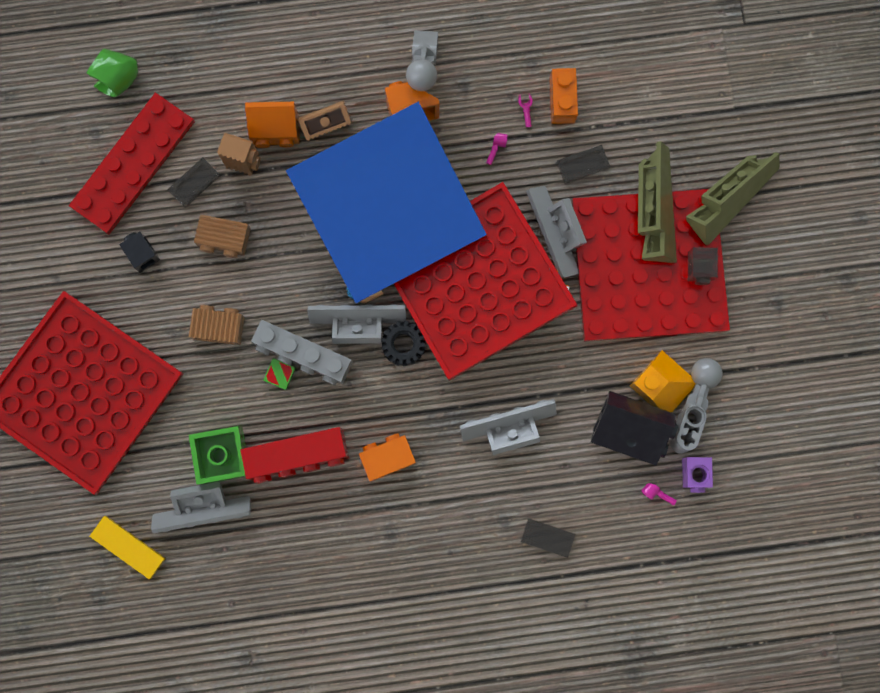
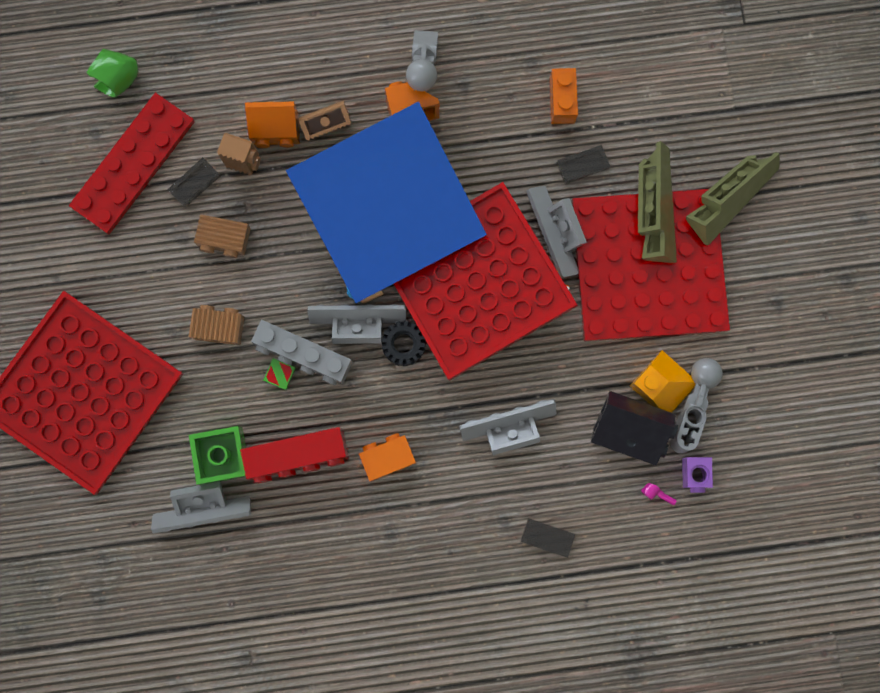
(127, 547): yellow tile -> none
(139, 251): black brick -> none
(499, 140): dark pink hand -> none
(526, 109): dark pink hand -> none
(702, 265): clear smoke brick -> none

